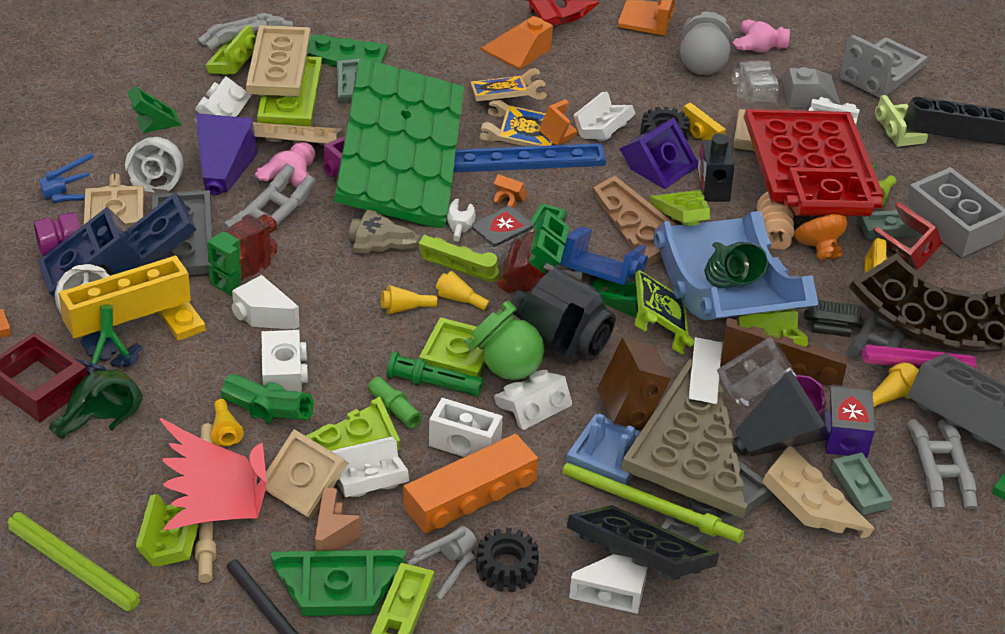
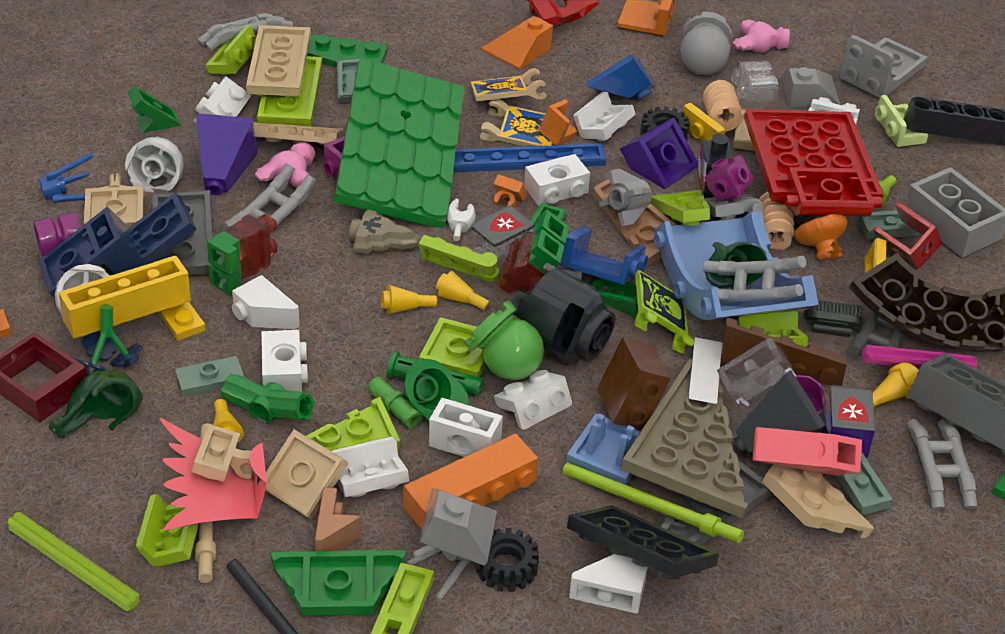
(206, 376): none -> sand green plate
(219, 452): none -> tan plate
(428, 383): none -> green piece
(458, 526): none -> light grey slope
(557, 179): none -> white brick
(624, 79): none -> blue slope
(628, 195): none -> light grey brick
(723, 104): none -> light nougat piece
(728, 178): none -> magenta brick
(728, 209): none -> light grey plate
(768, 268): none -> light grey piece
(808, 451): none -> coral slope

